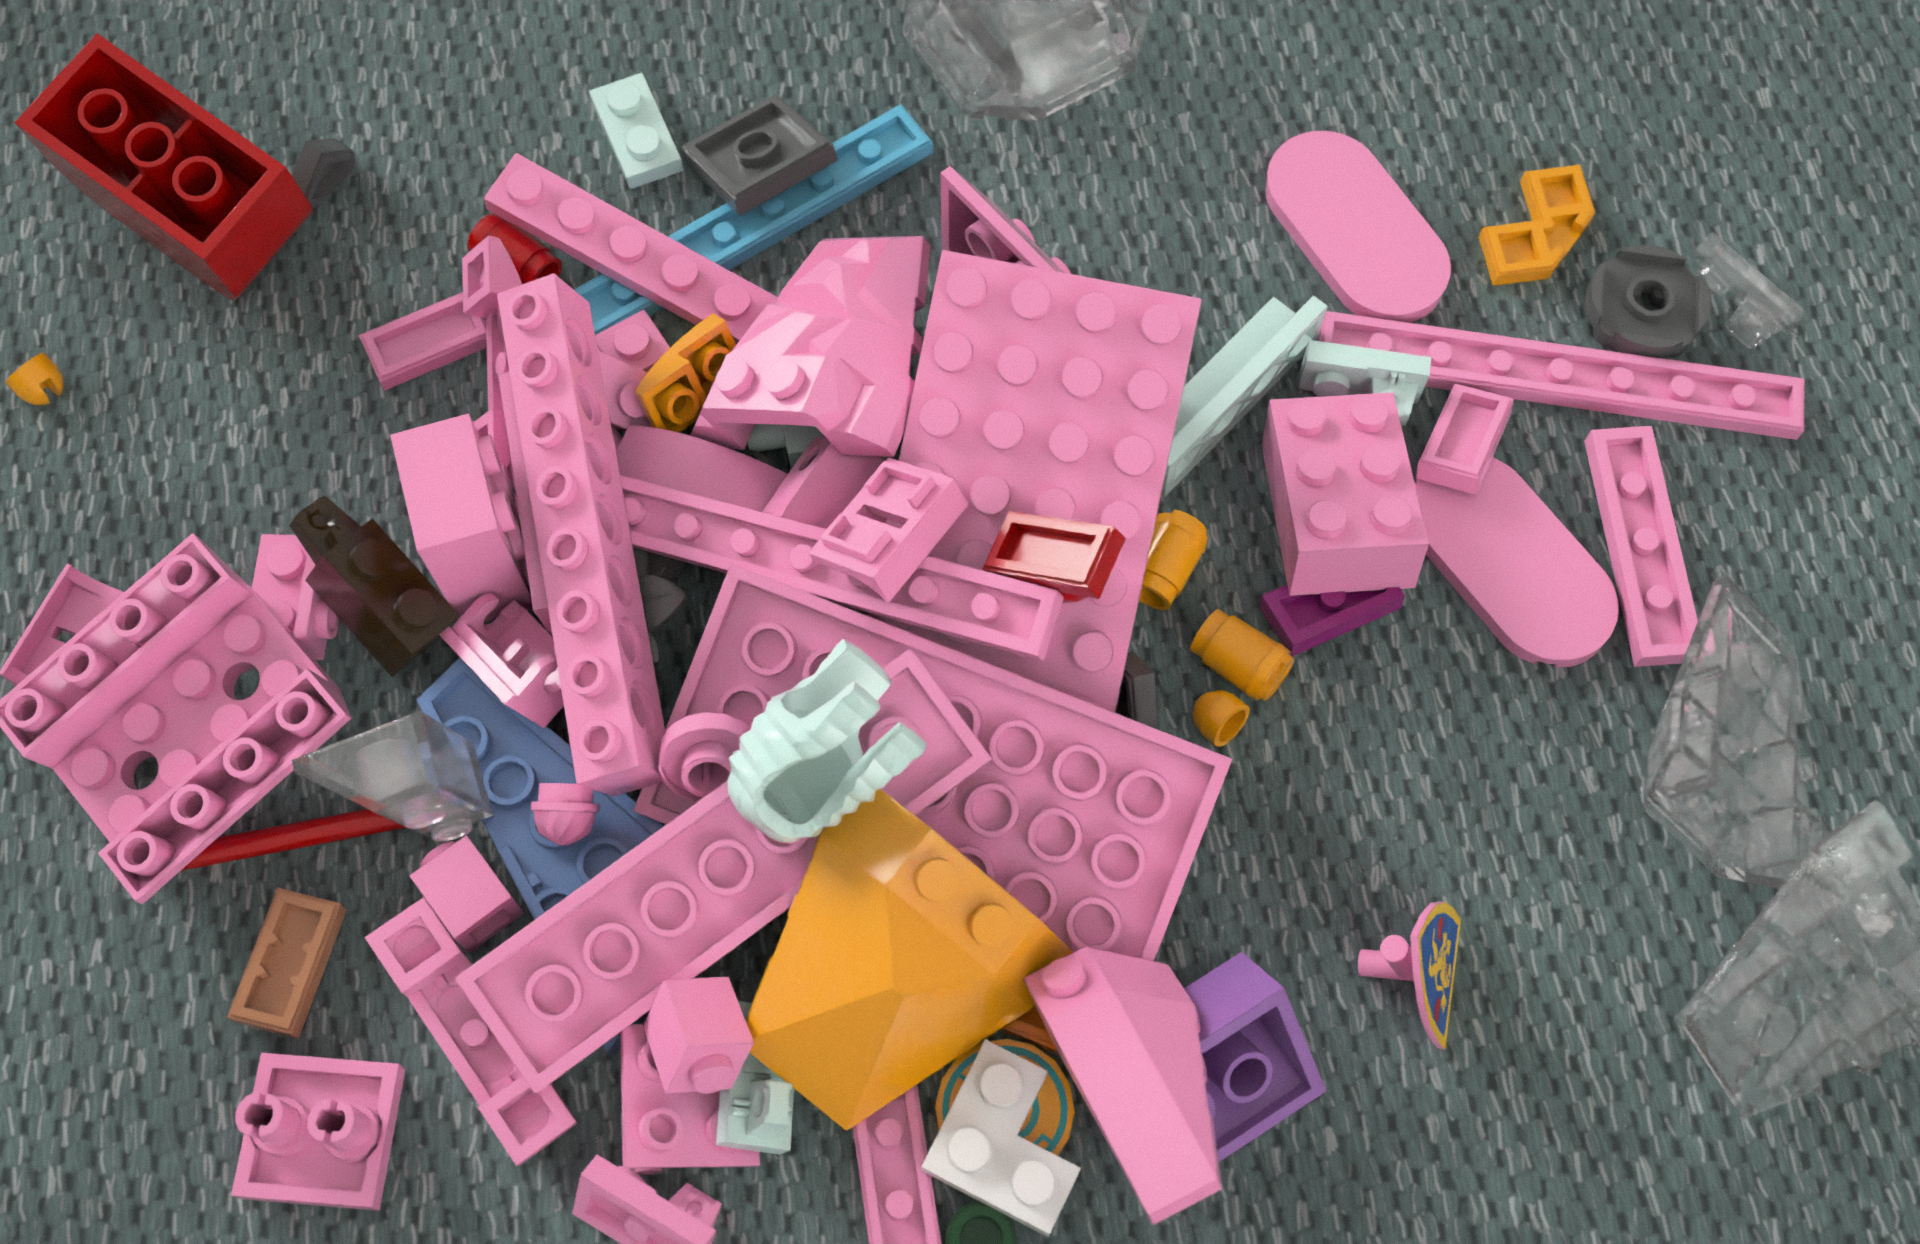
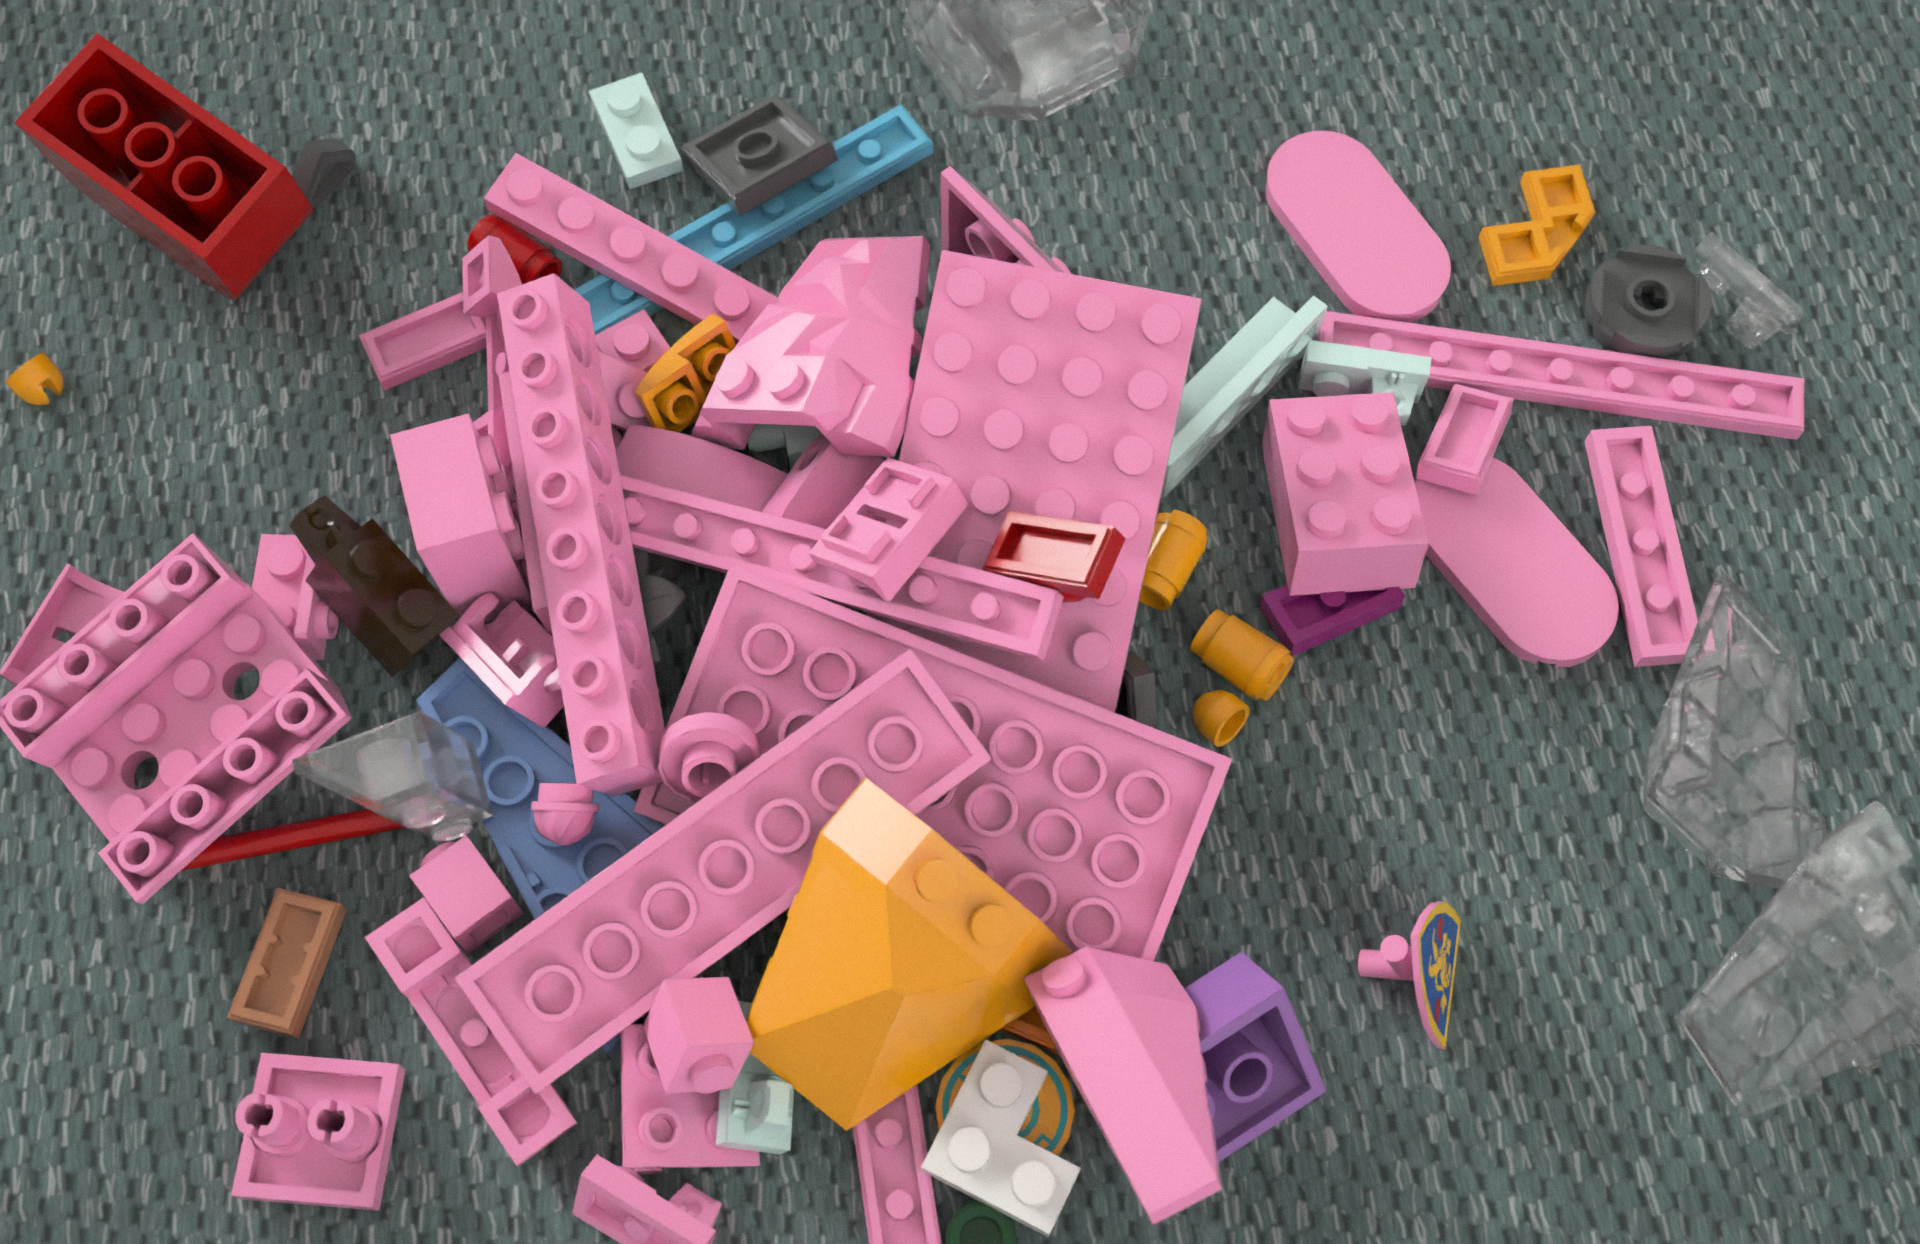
(804, 752): light aqua hair -> none

